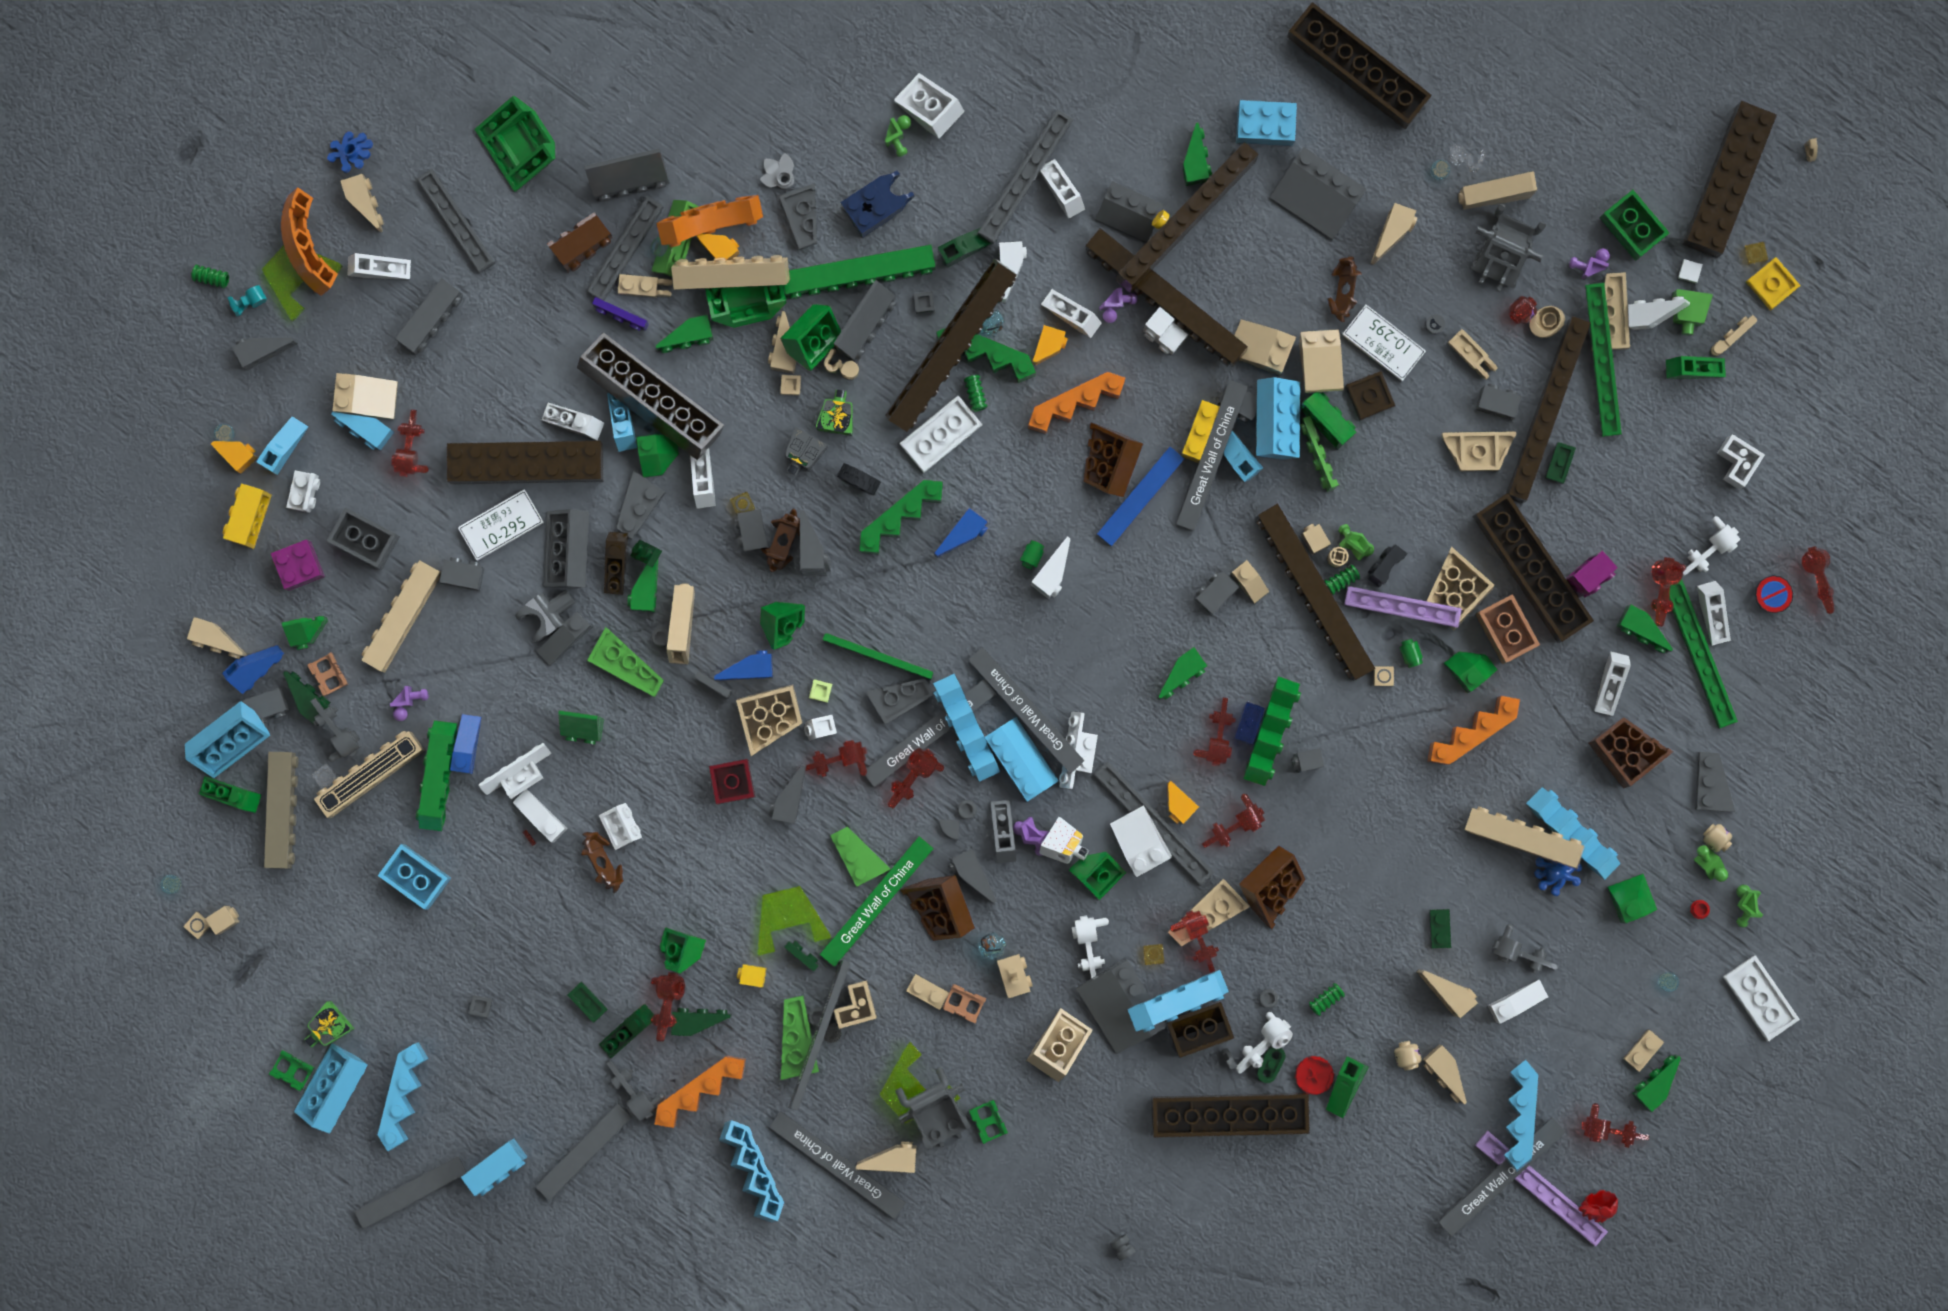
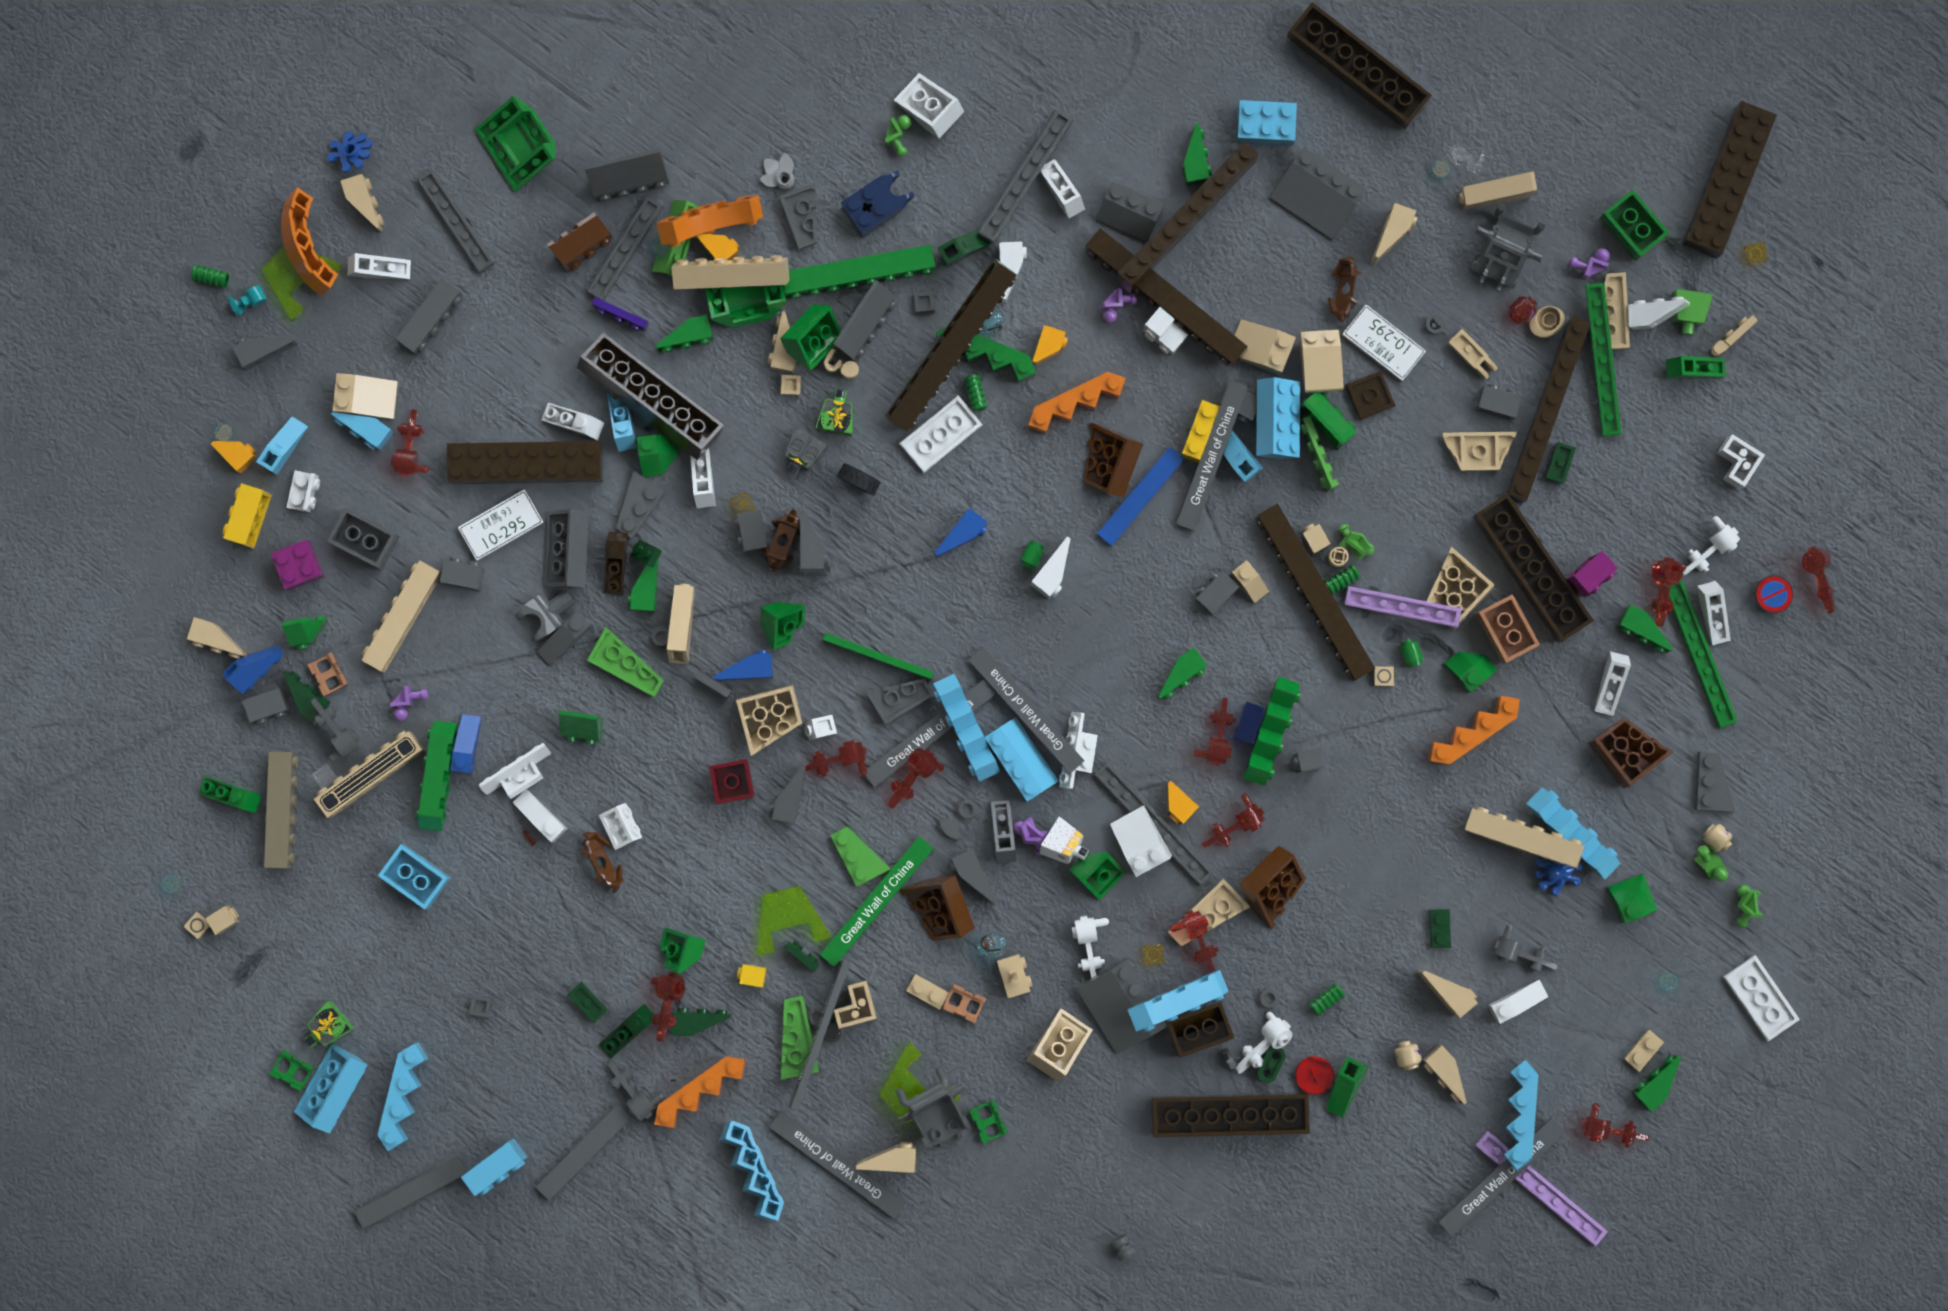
(226, 740): medium azure slope -> none
(642, 286): tan hinge -> none
(820, 691): yellowish green tile -> none
(906, 508): green brick -> none
(1072, 313): white slope -> none
(1160, 219): yellow tile -> none
(1380, 570): black brick -> none
(1599, 1206): red hair -> none
(1690, 271): white tile -> none
(1699, 909): red plate -> none
(1773, 283): yellow tile -> none
(1811, 149): tan tile -> none

